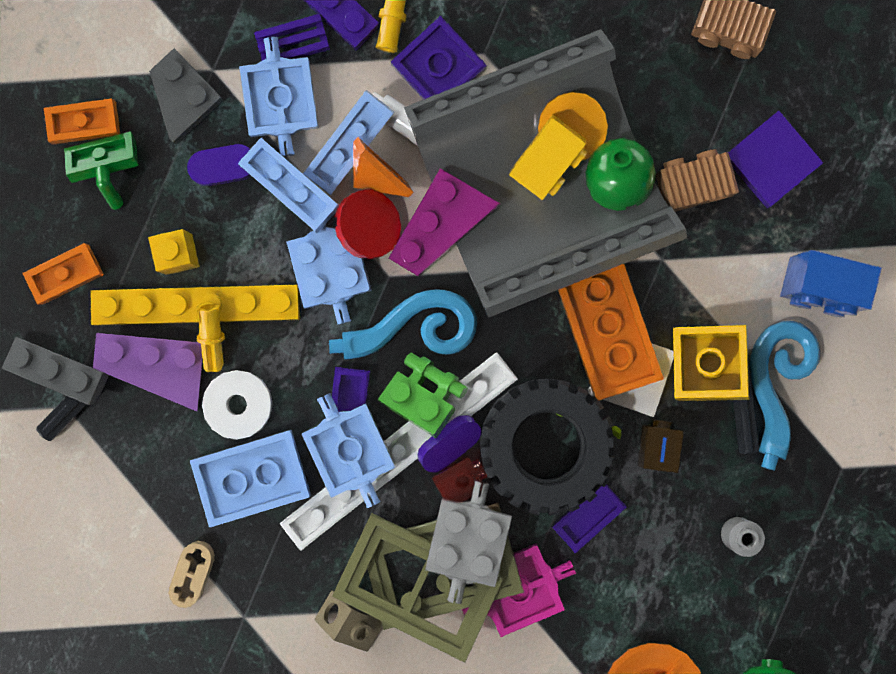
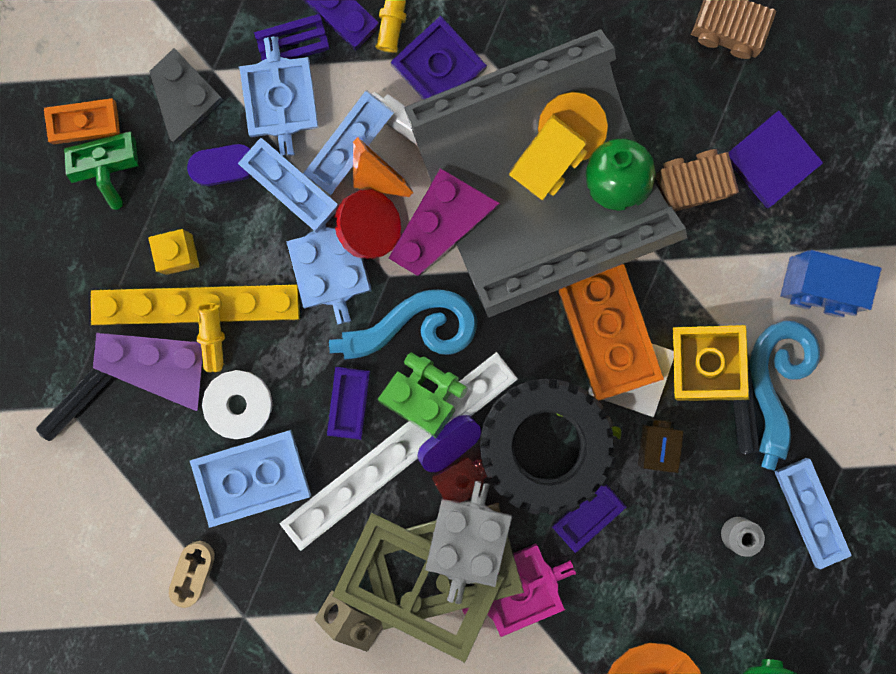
(55, 371): dark grey plate -> none
(63, 274): orange plate -> none
(348, 450): light blue plate -> none
(812, 513): none -> light blue plate

